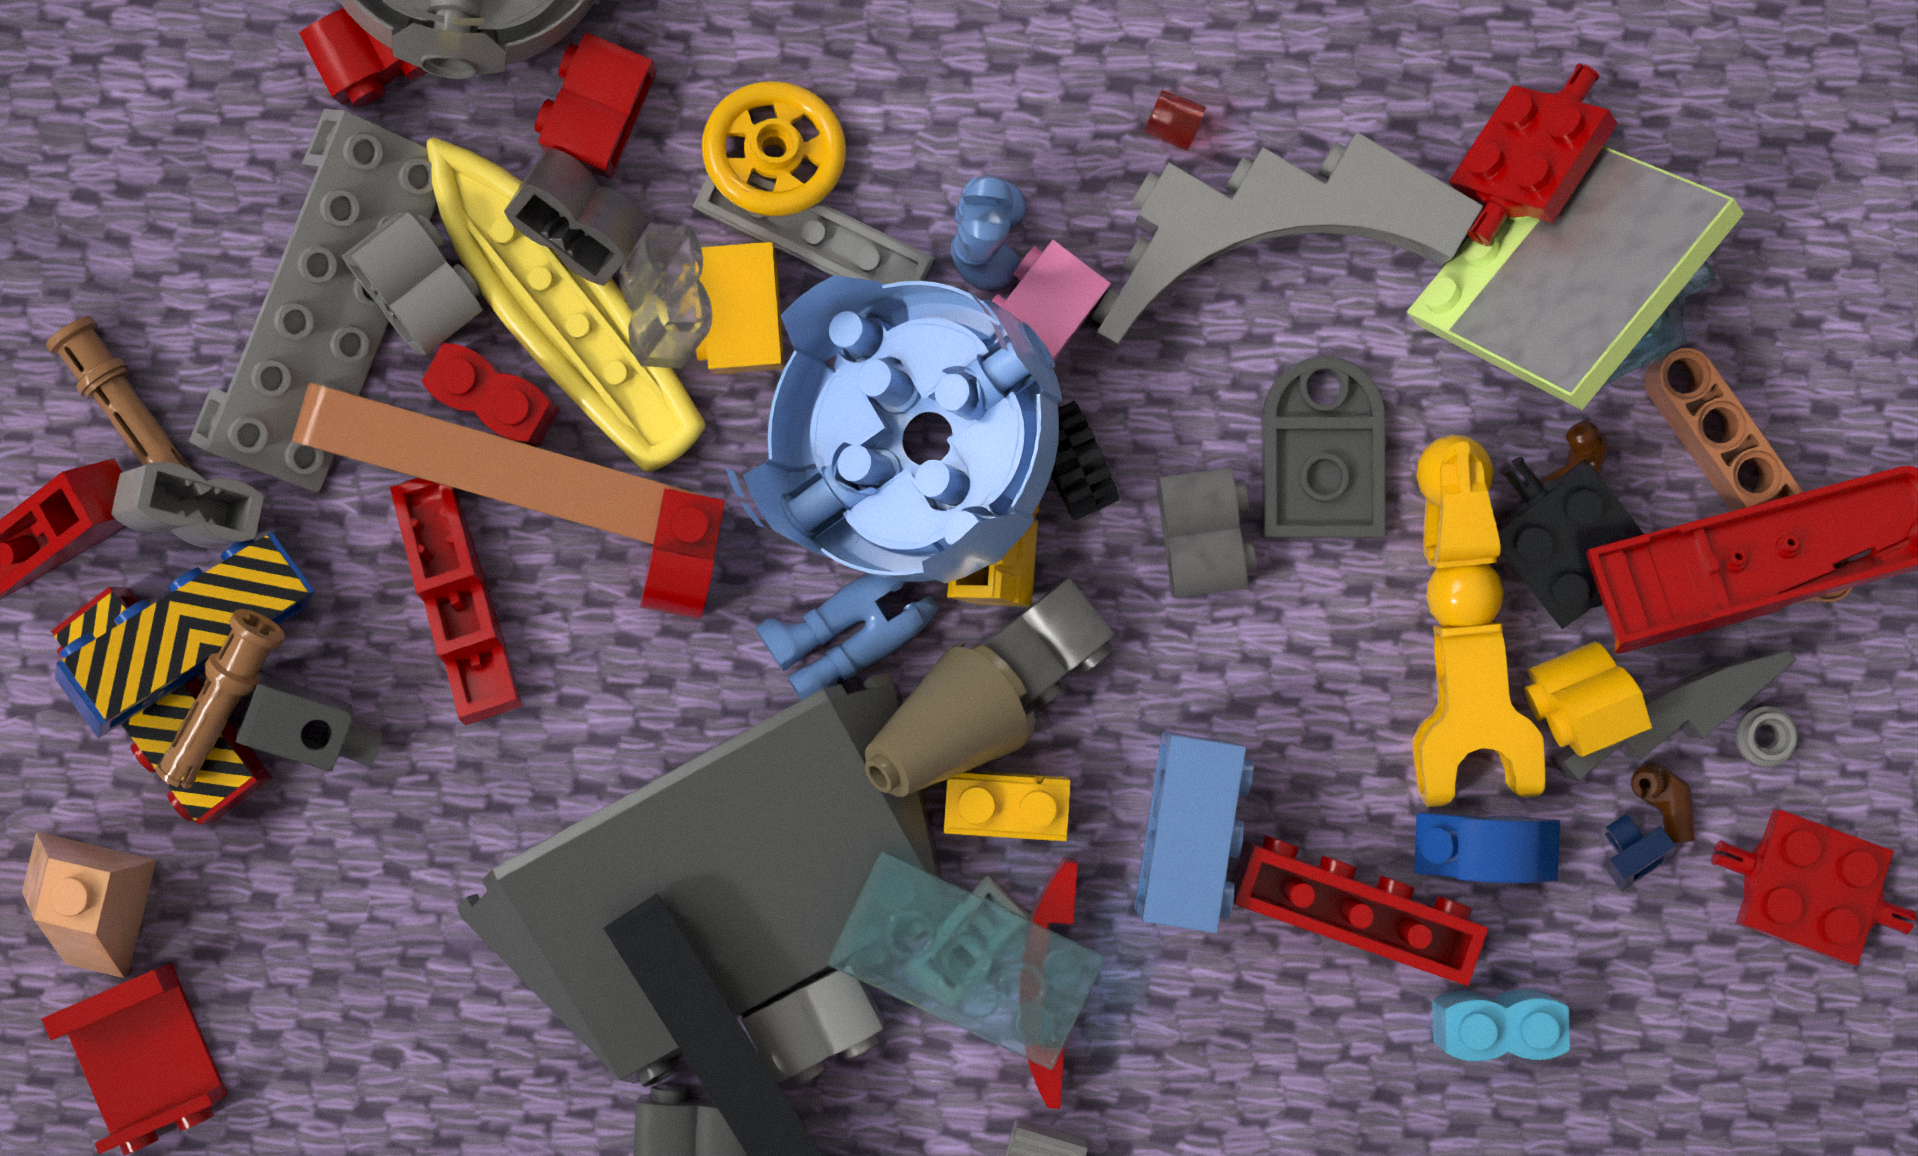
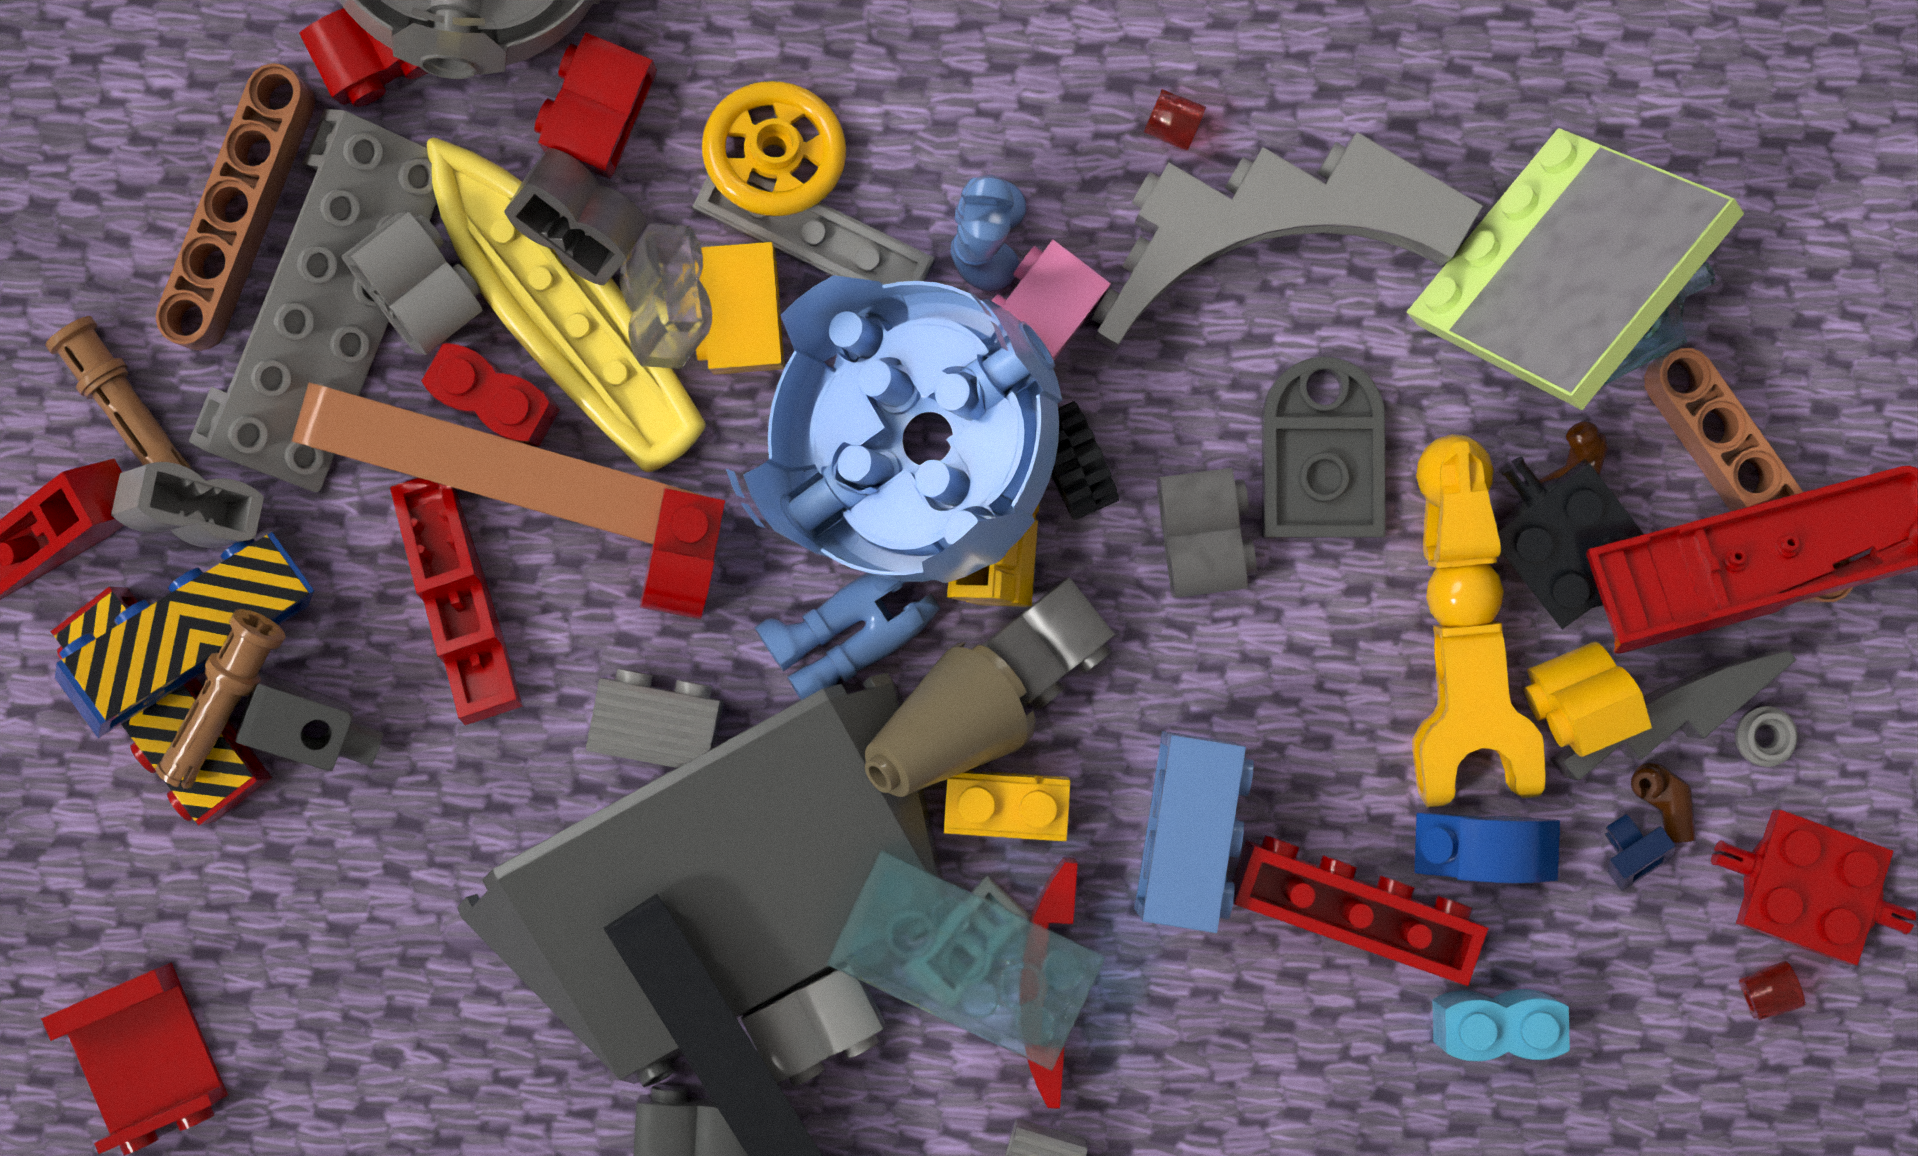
(88, 901): light nougat slope -> none
(230, 178): none -> nougat beam
(651, 721): none -> light grey brick
(1533, 153): red plate -> none
(1772, 991): none -> clear red hose

